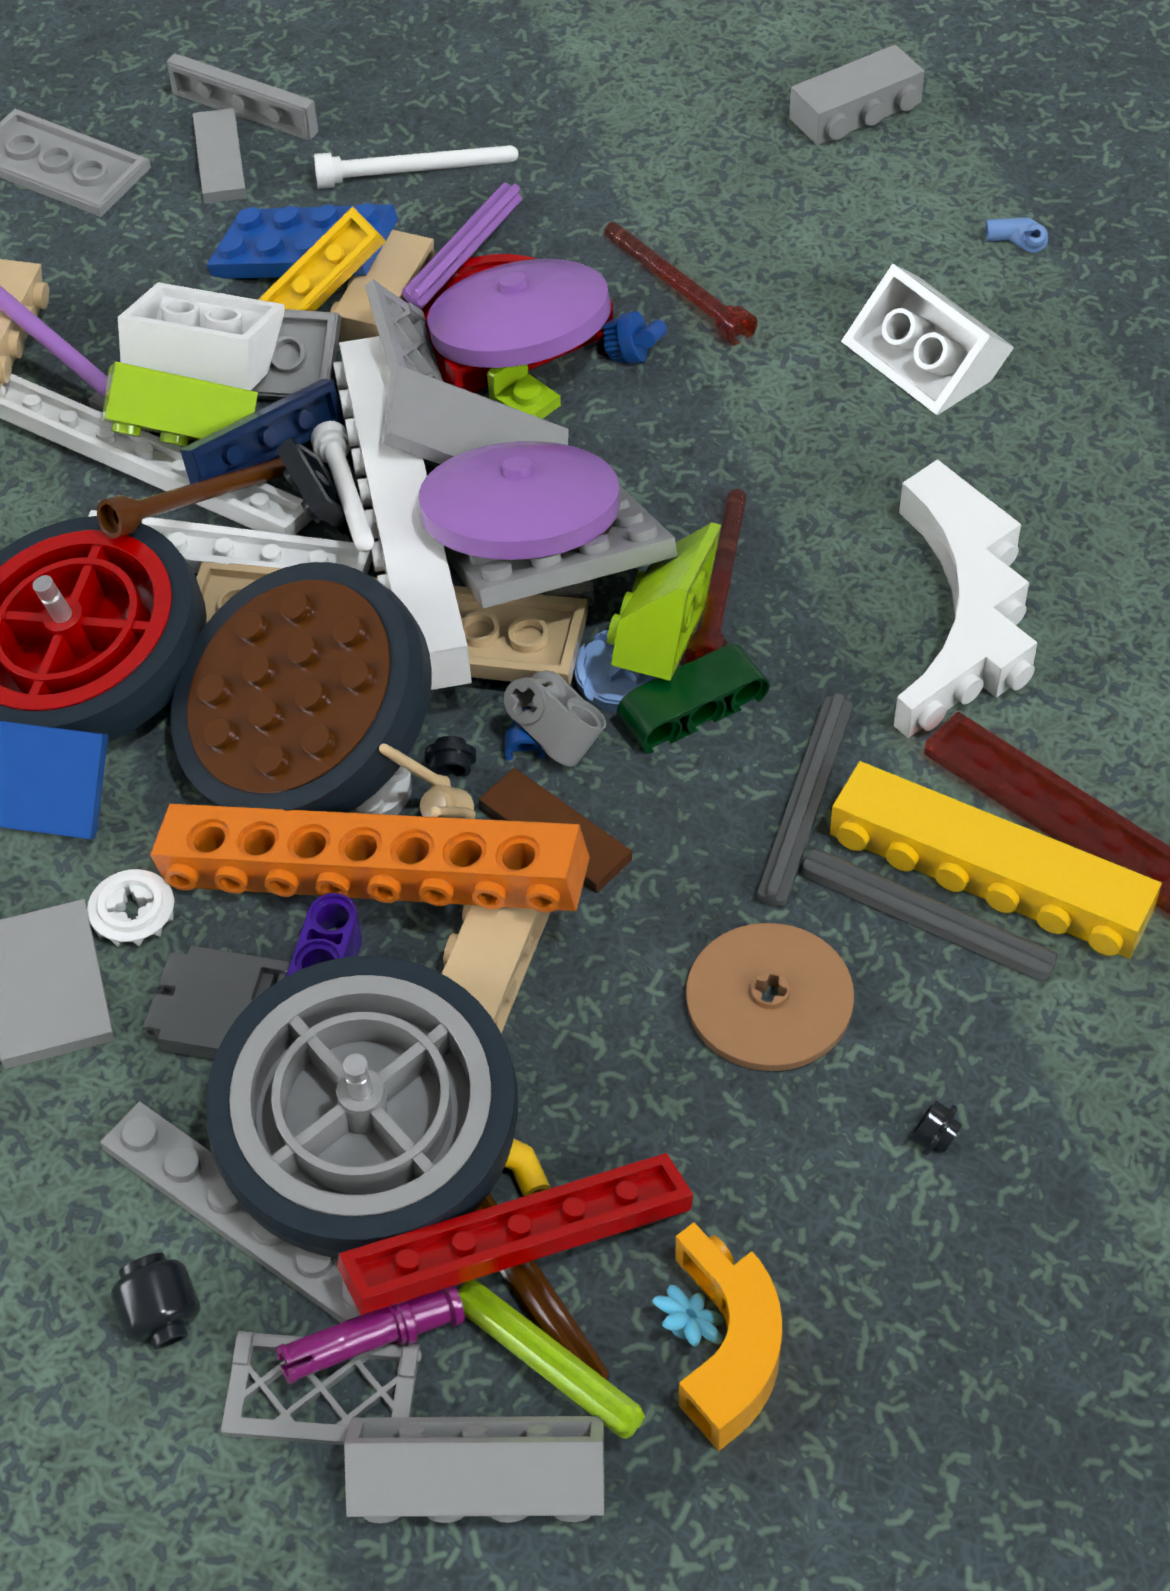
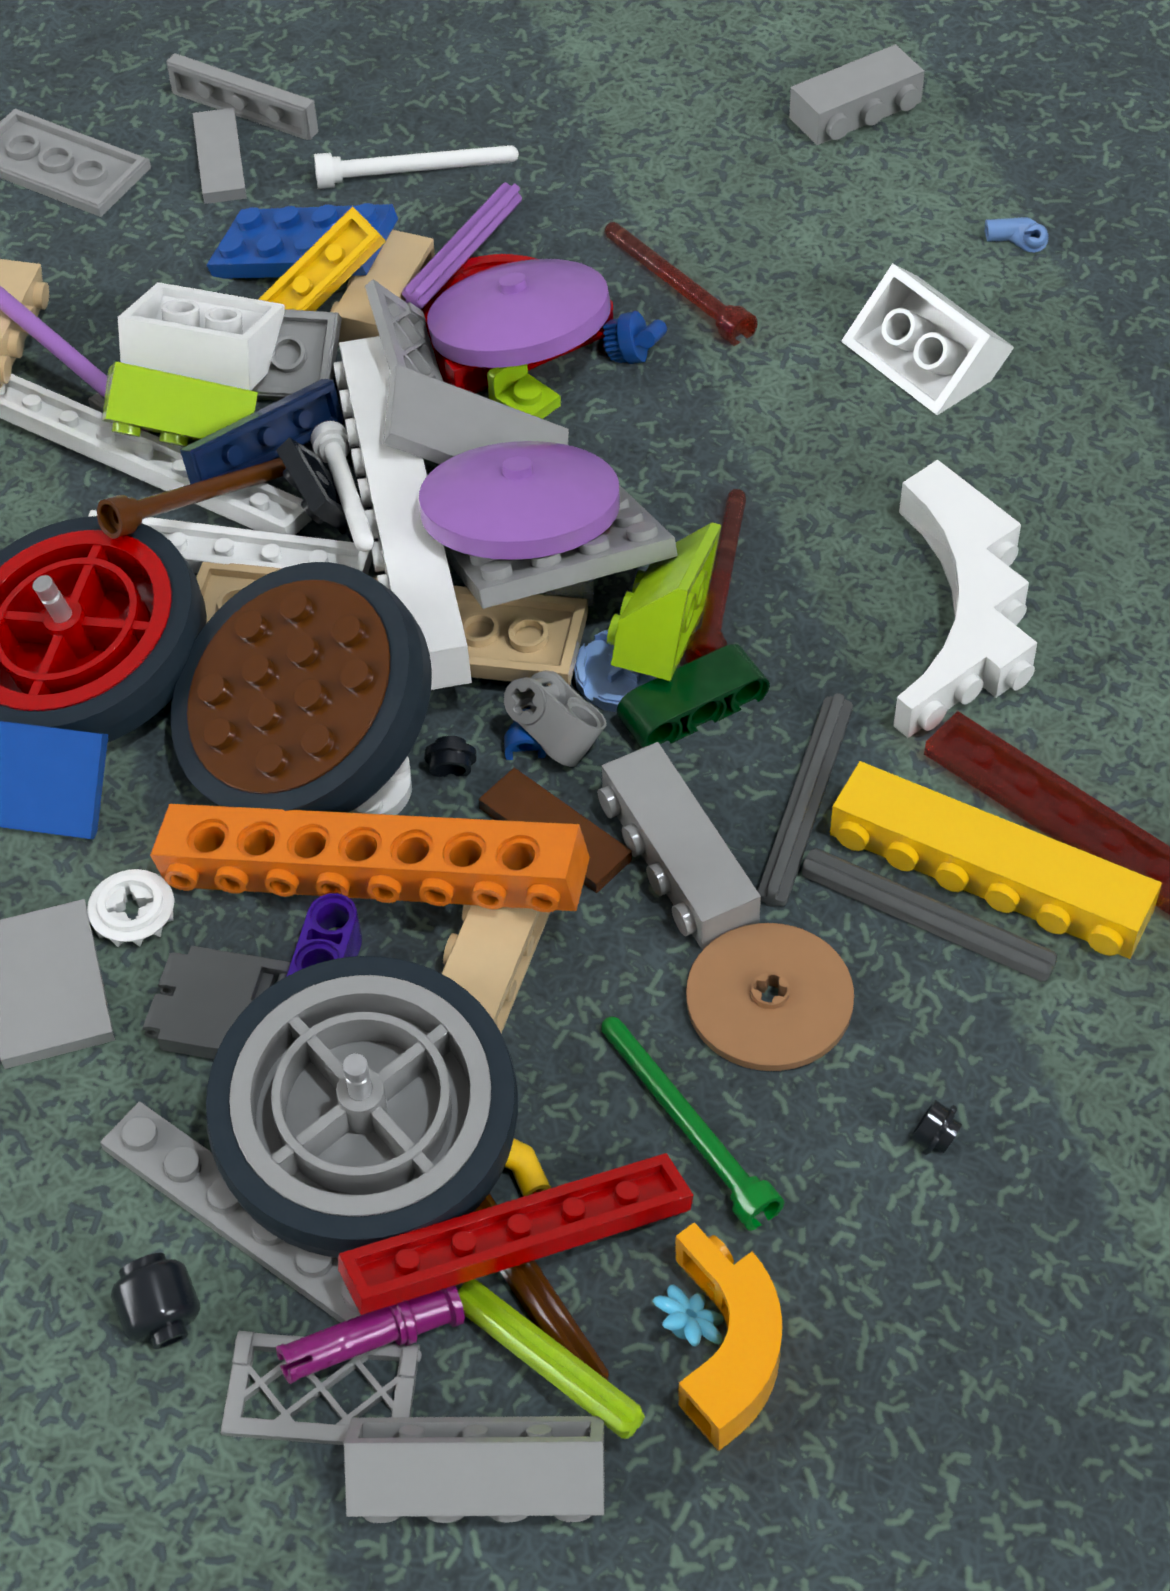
(442, 798): tan plant -> none
(678, 844): none -> light grey brick
(748, 1193): none -> green piece

